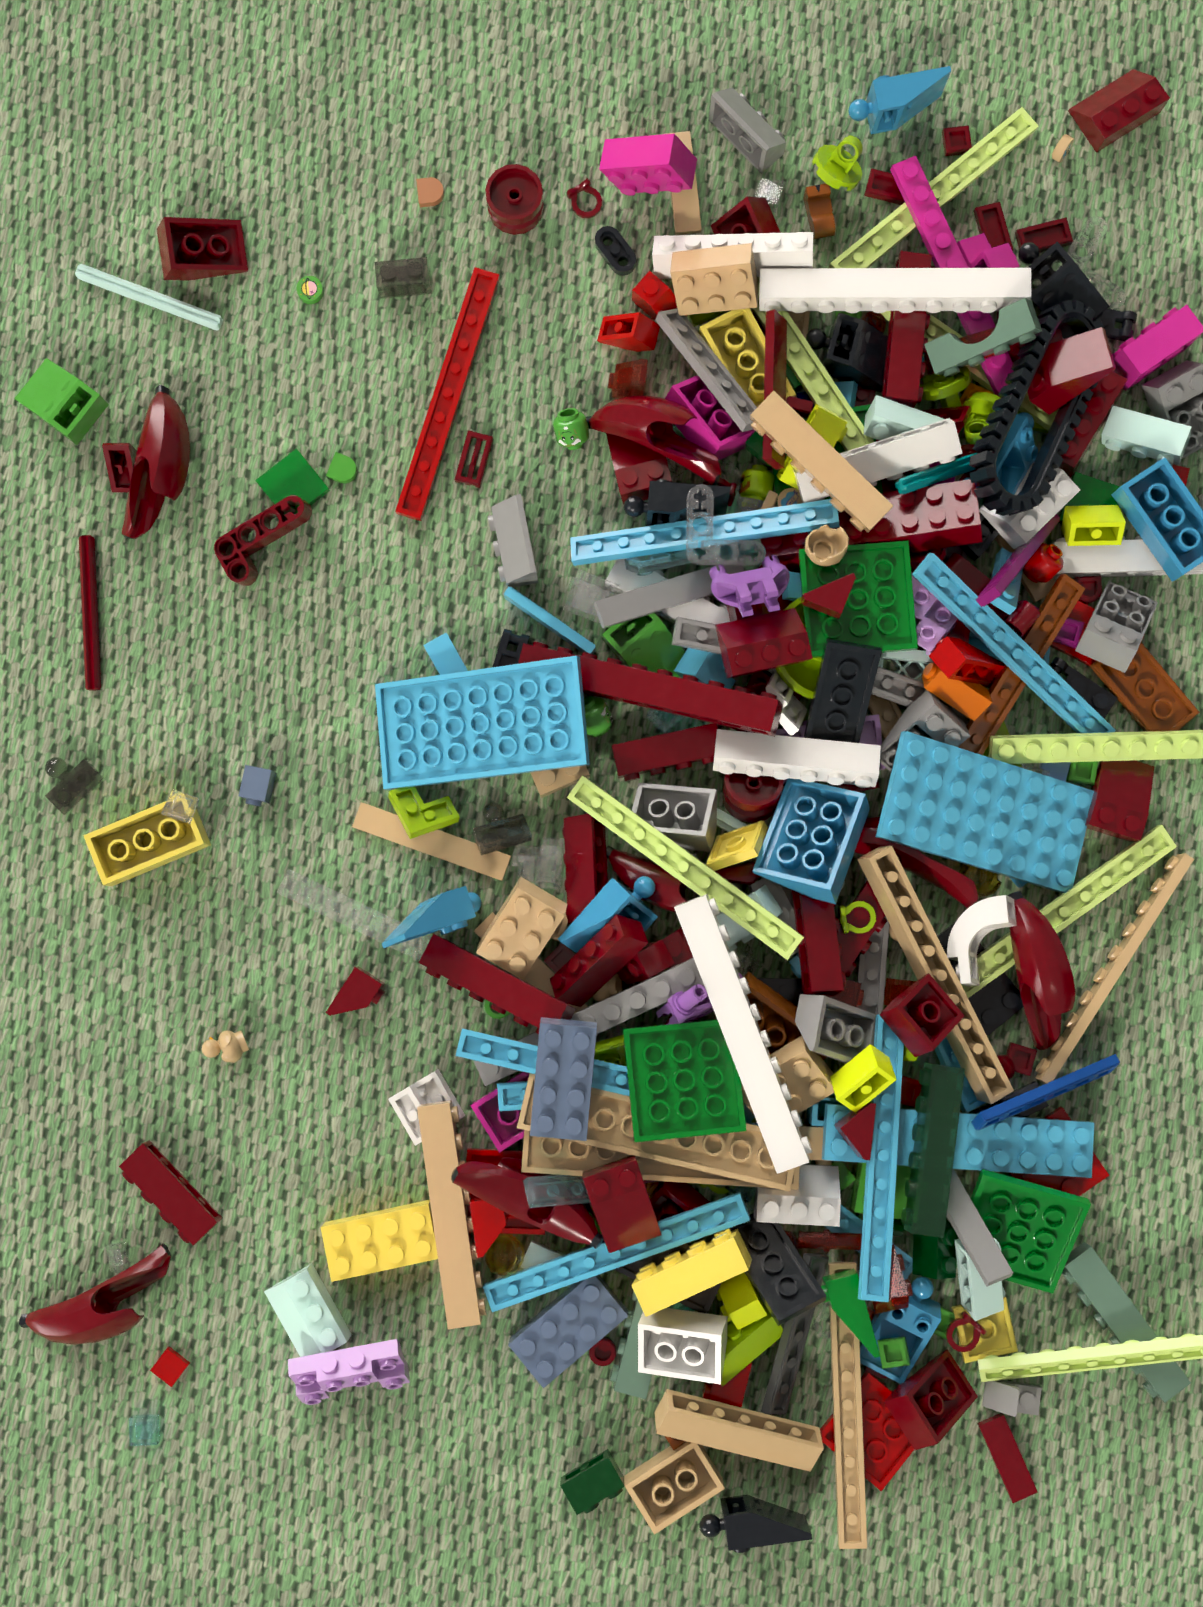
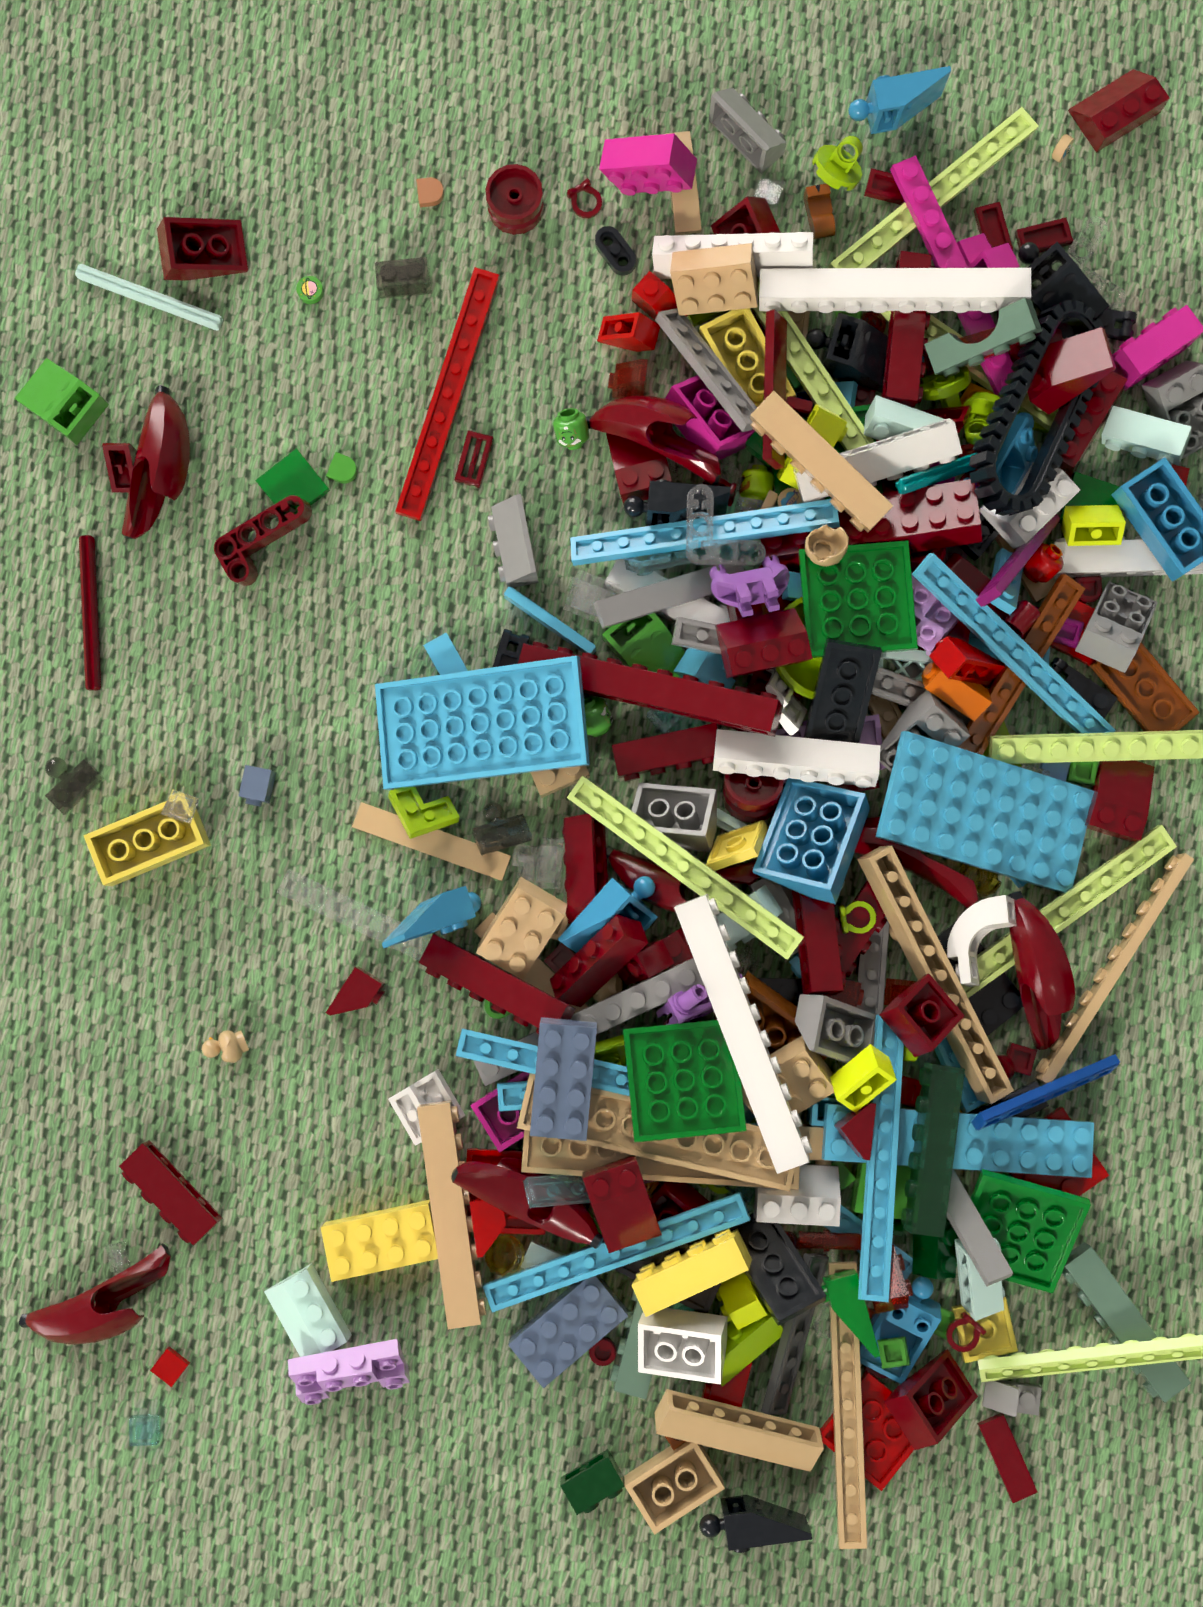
(830, 597): dark red slope -> none
(956, 140): dark red tile -> none

